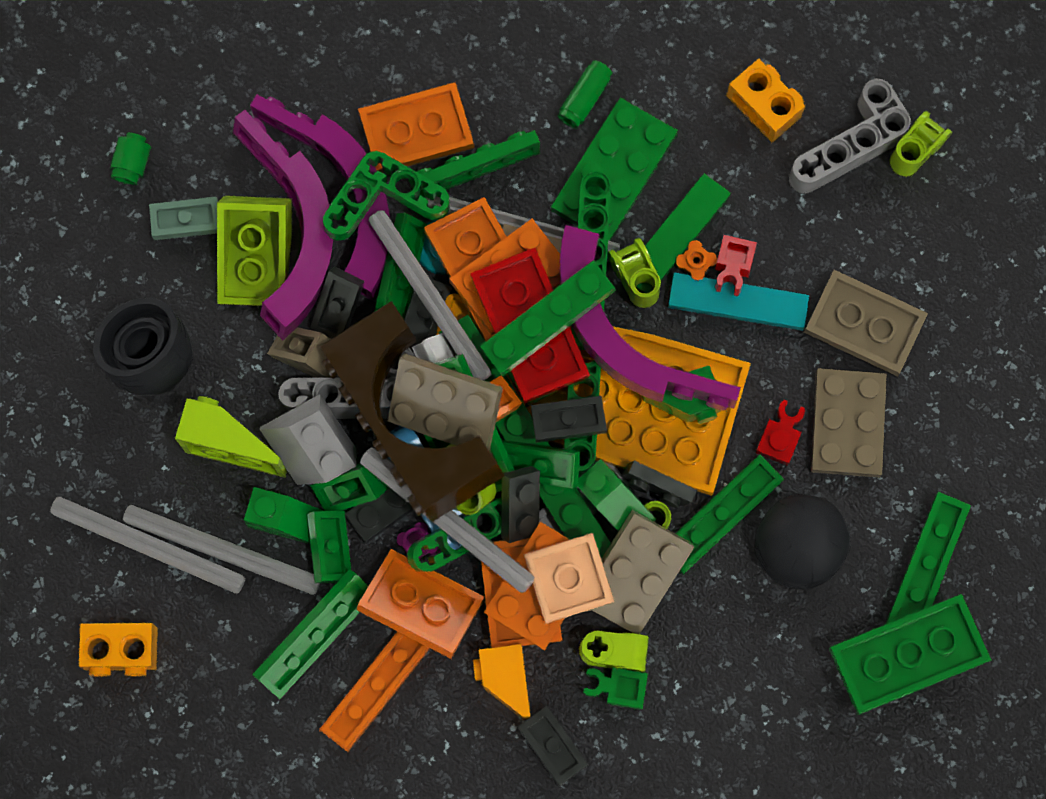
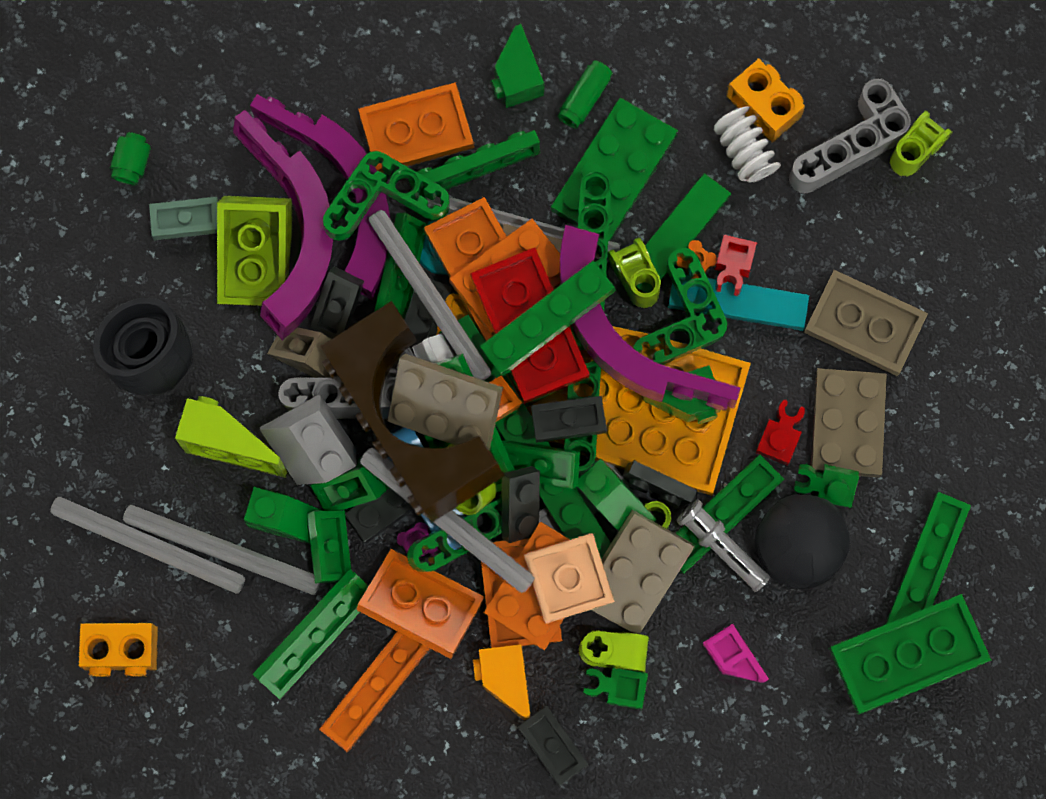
(517, 72): none -> green slope
(693, 324): none -> green beam
(712, 535): none -> light grey pin
(733, 655): none -> dark pink tile
(744, 146): none -> white piece
(833, 484): none -> green plate

